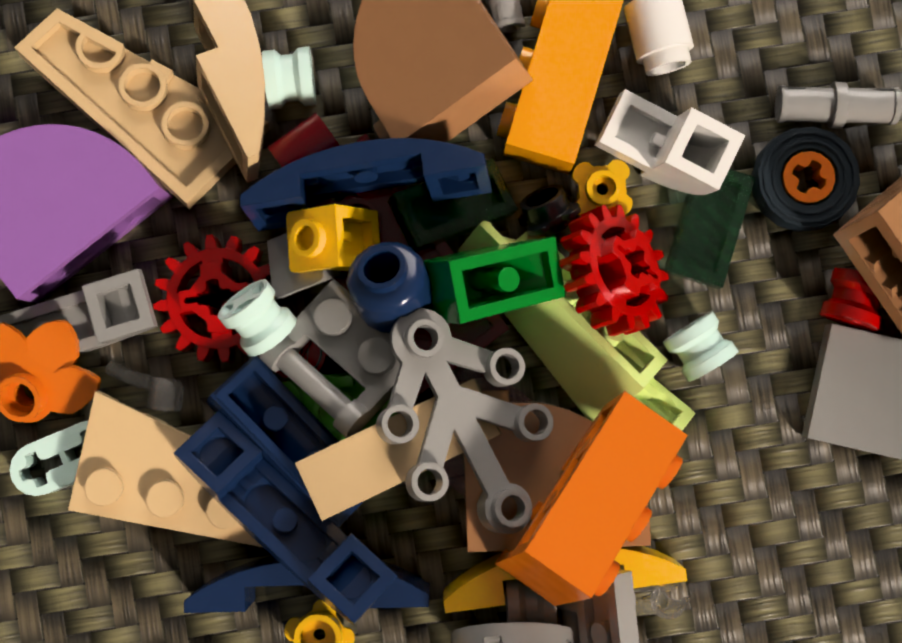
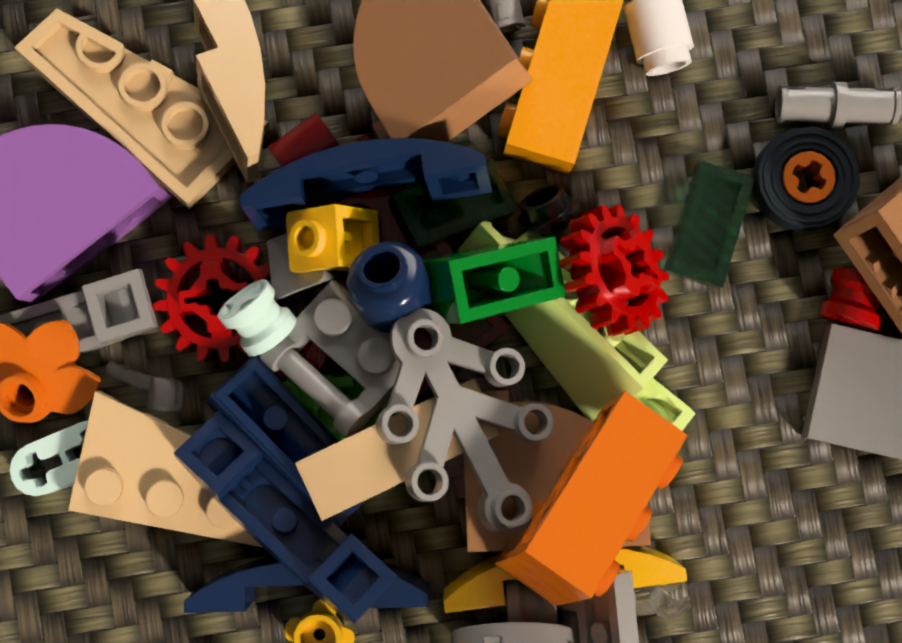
(289, 77): light aqua wheel -> none
(610, 175): yellow plate -> none
(675, 151): white brick -> none
(700, 346): light aqua wheel -> none

